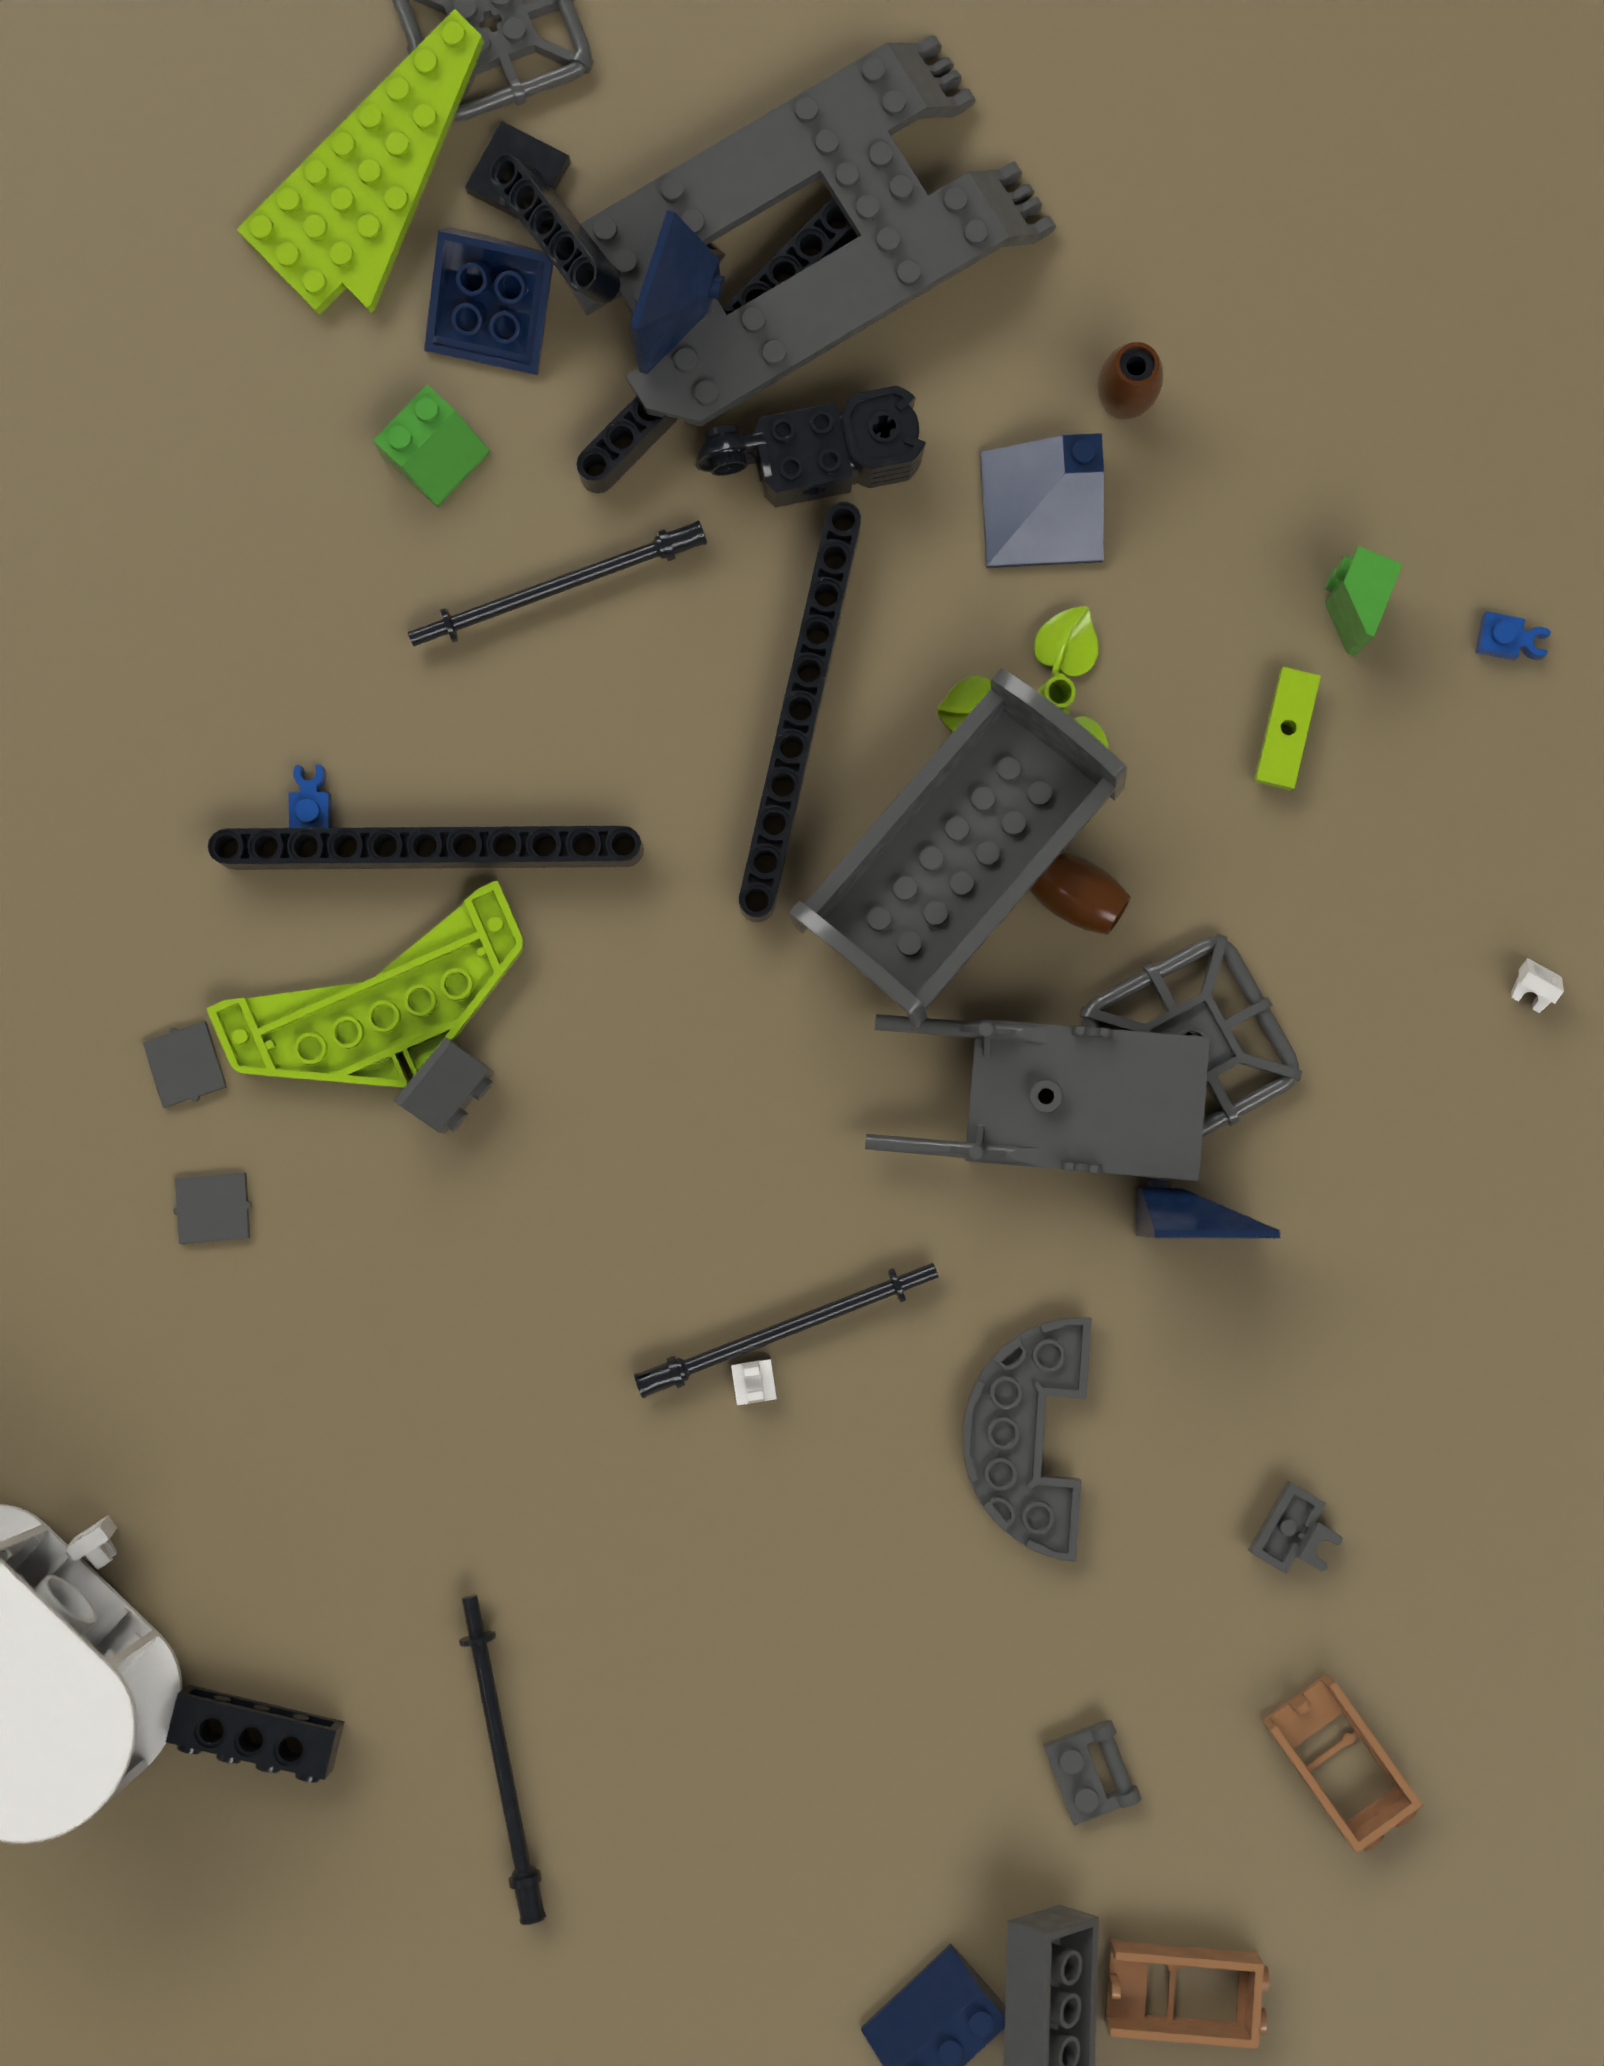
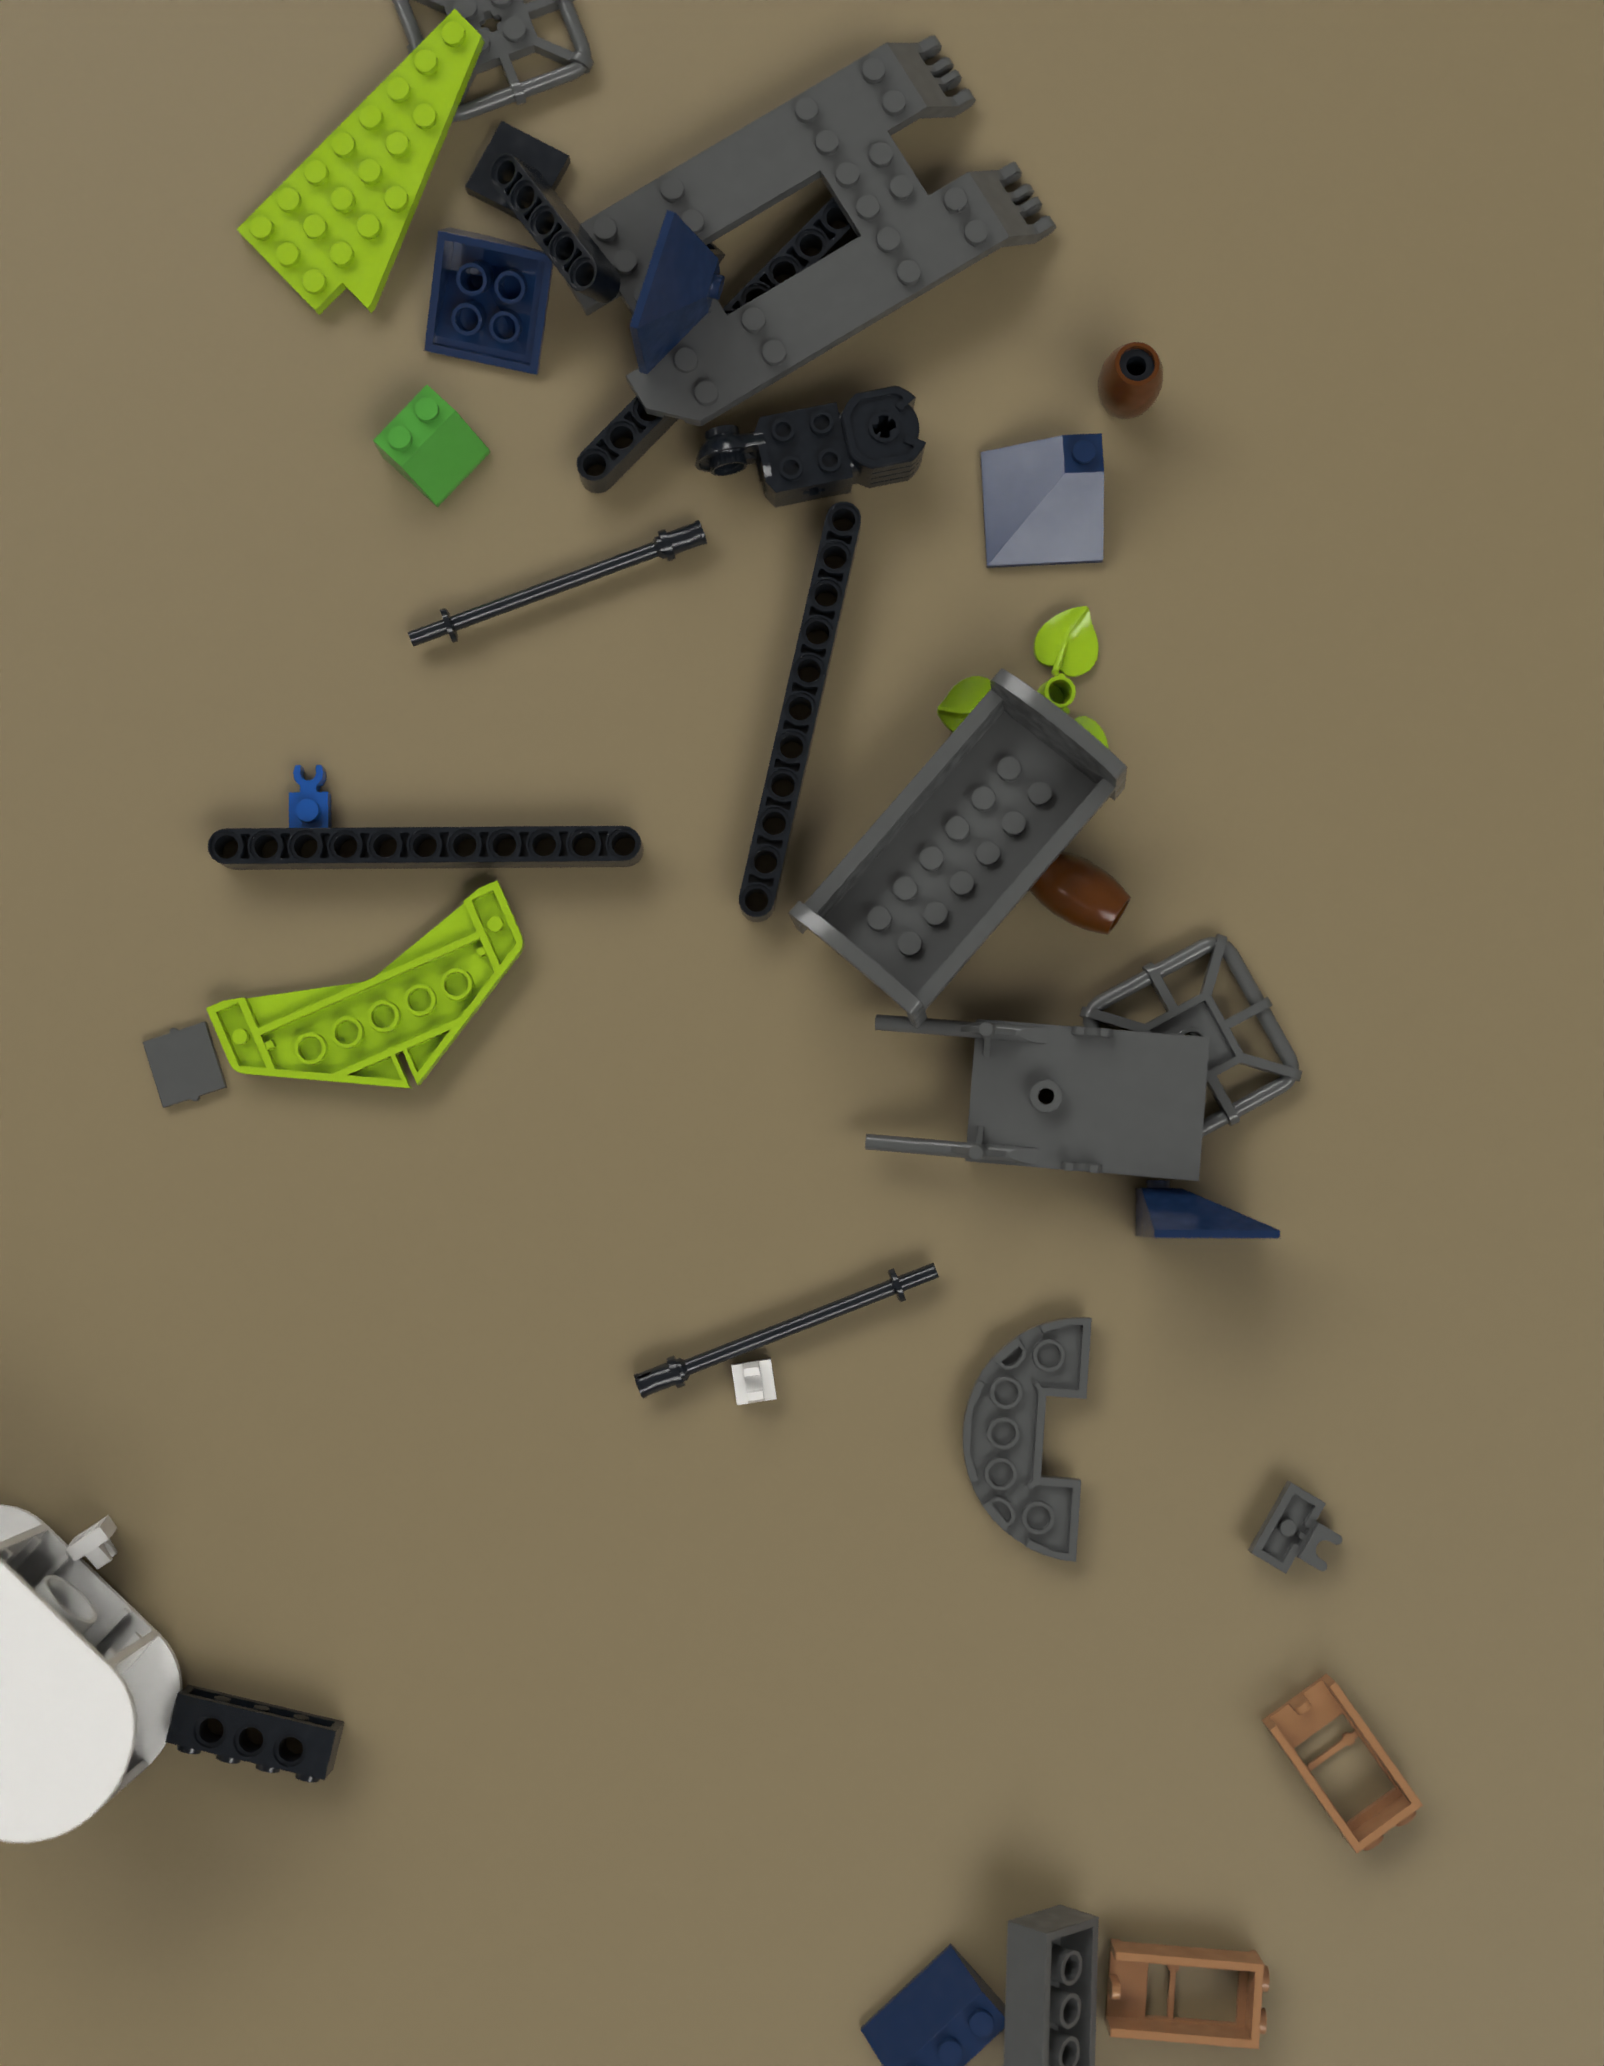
(212, 1208): dark grey piece -> none
(446, 1087): dark grey slope -> none
(525, 1877): black bar -> none
(1078, 1775): dark grey plate -> none
(1292, 707): lime tile -> none
(1360, 595): bright green slope -> none
(1504, 637): blue plate -> none
(1539, 980): white tile -> none

